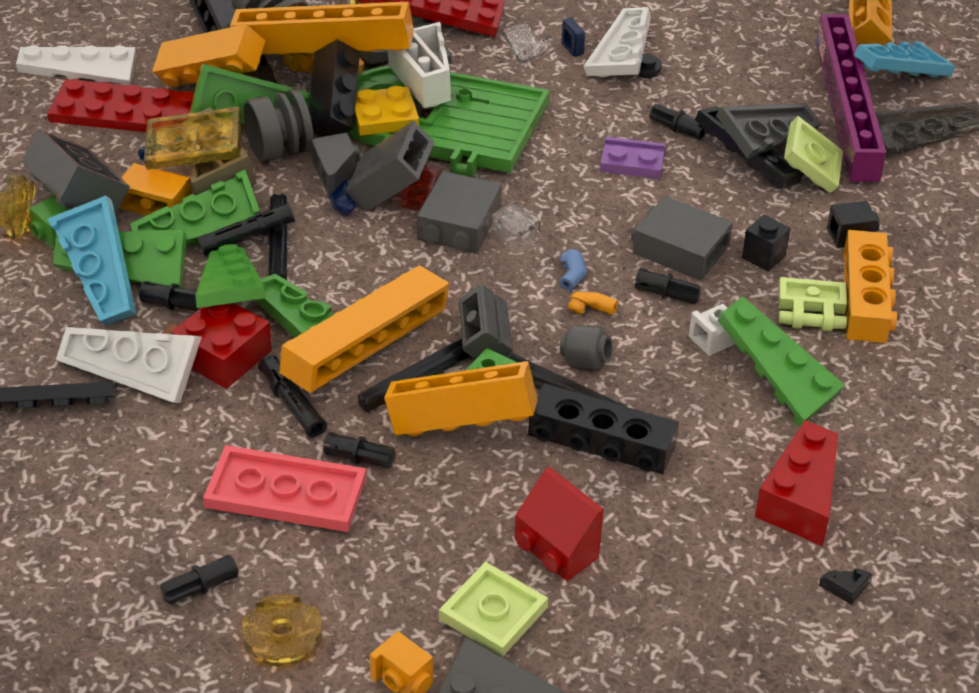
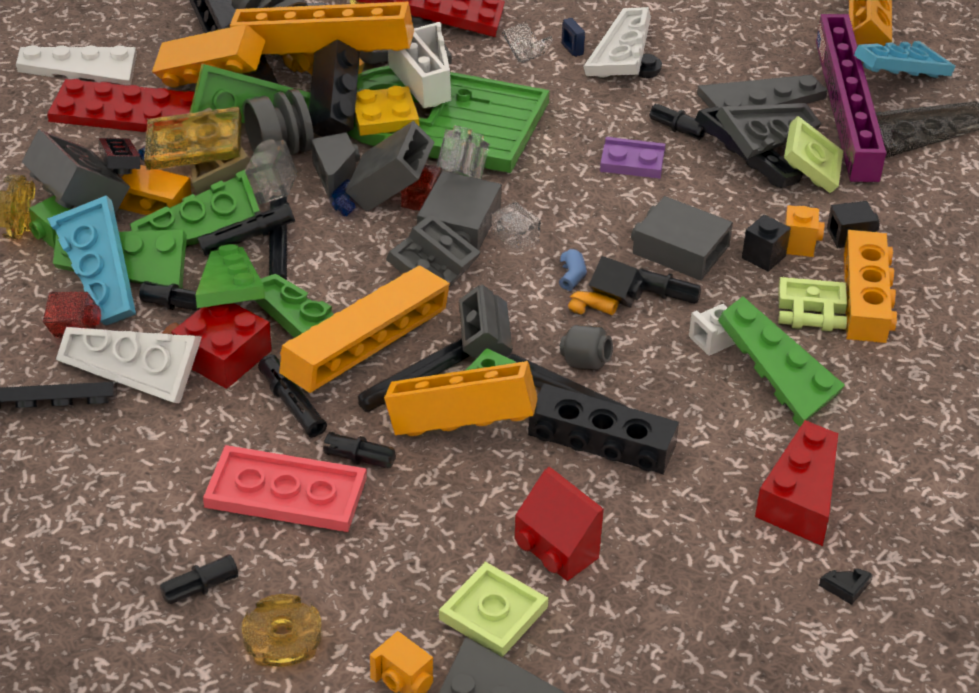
(70, 310): none -> clear red brick
(119, 155): none -> black plate
(271, 171): none -> clear brick
(435, 249): none -> dark grey slope
(463, 152): none -> clear brick
(617, 281): none -> black brick
(763, 92): none -> dark grey wing
(804, 230): none -> light orange brick

